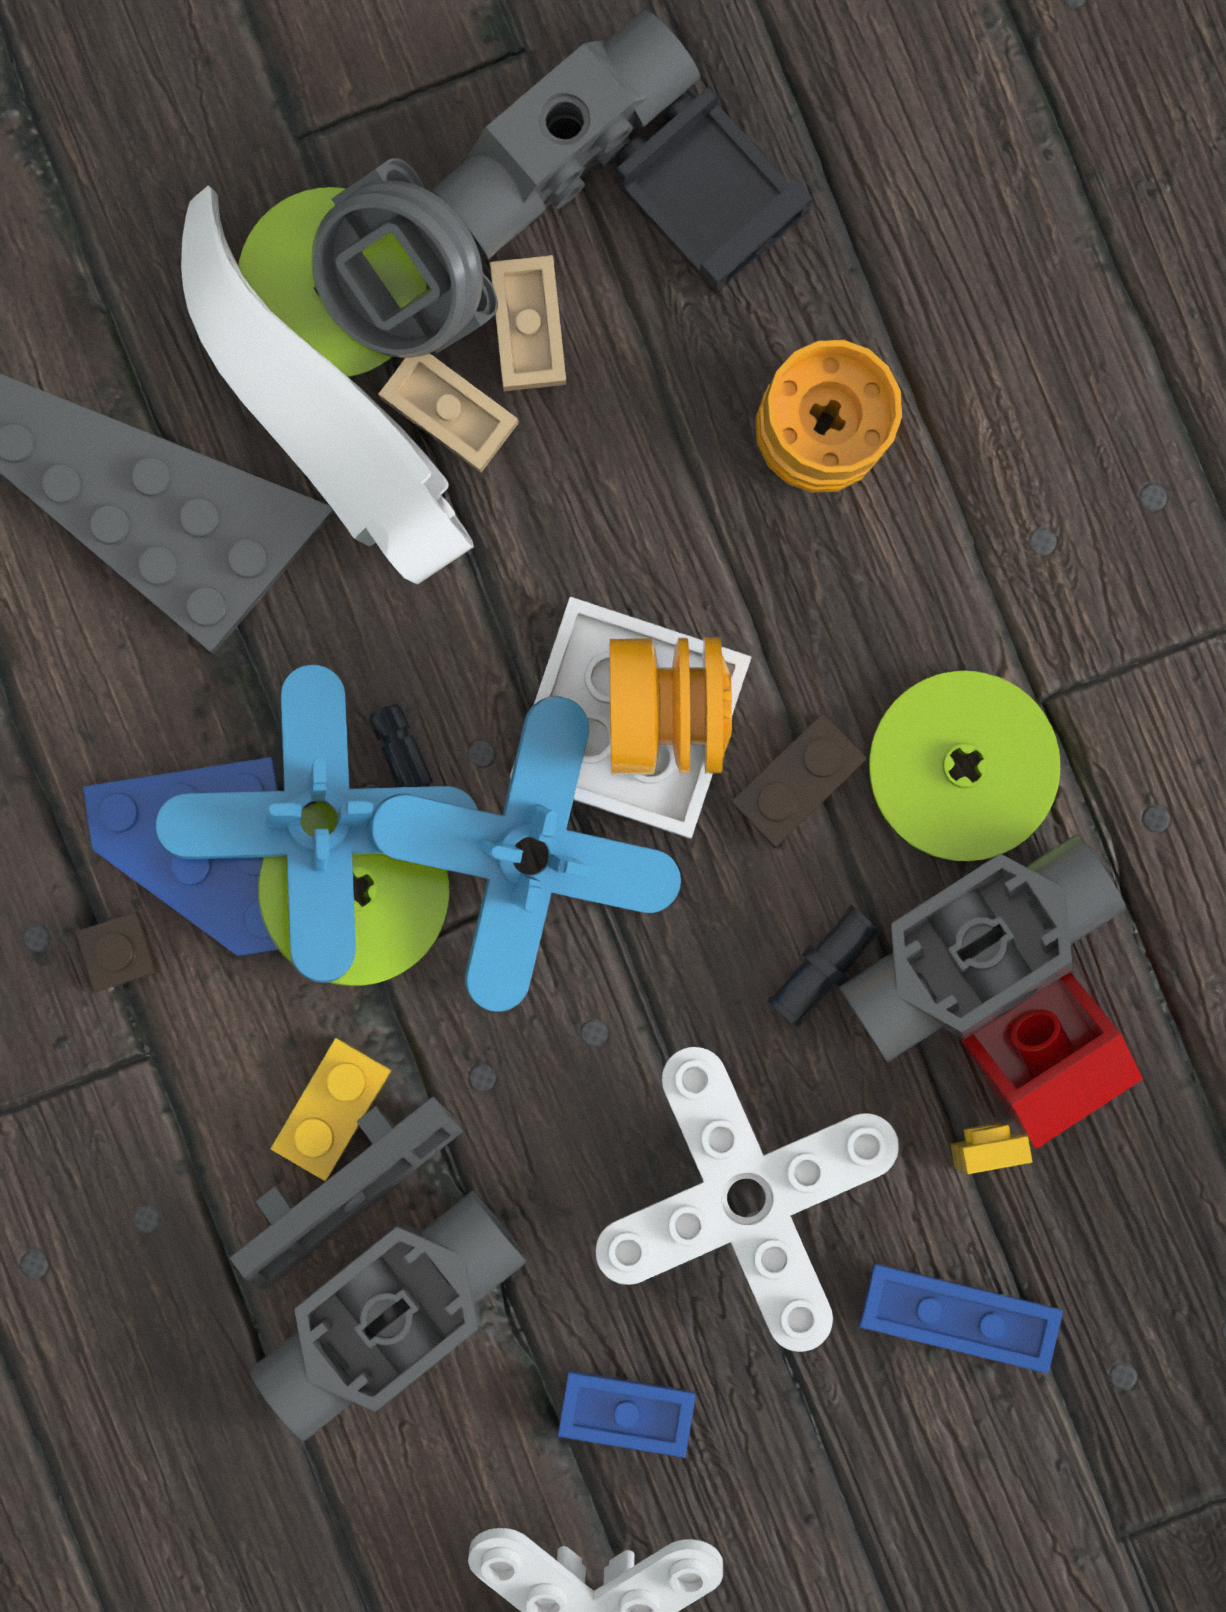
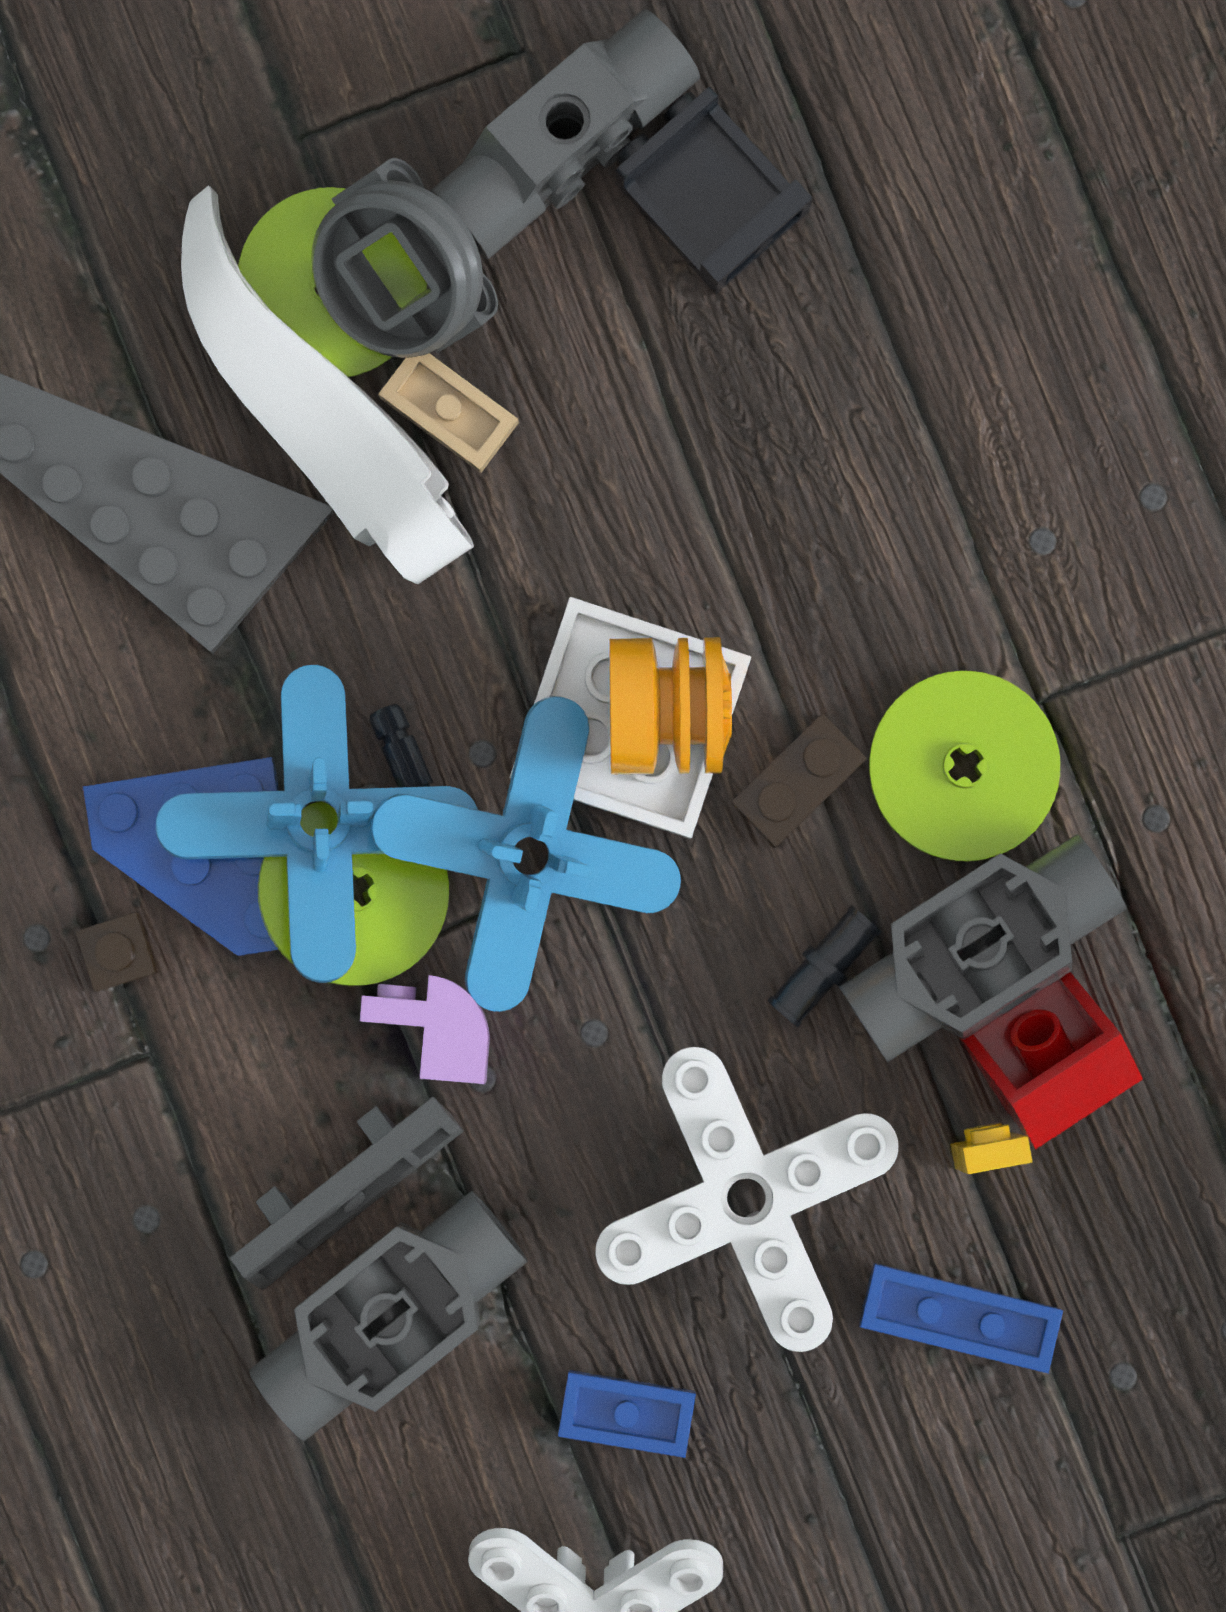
(330, 1109): yellow plate -> none
(453, 1023): none -> lavender brick
(528, 323): tan plate -> none
(851, 388): light orange wheel -> none

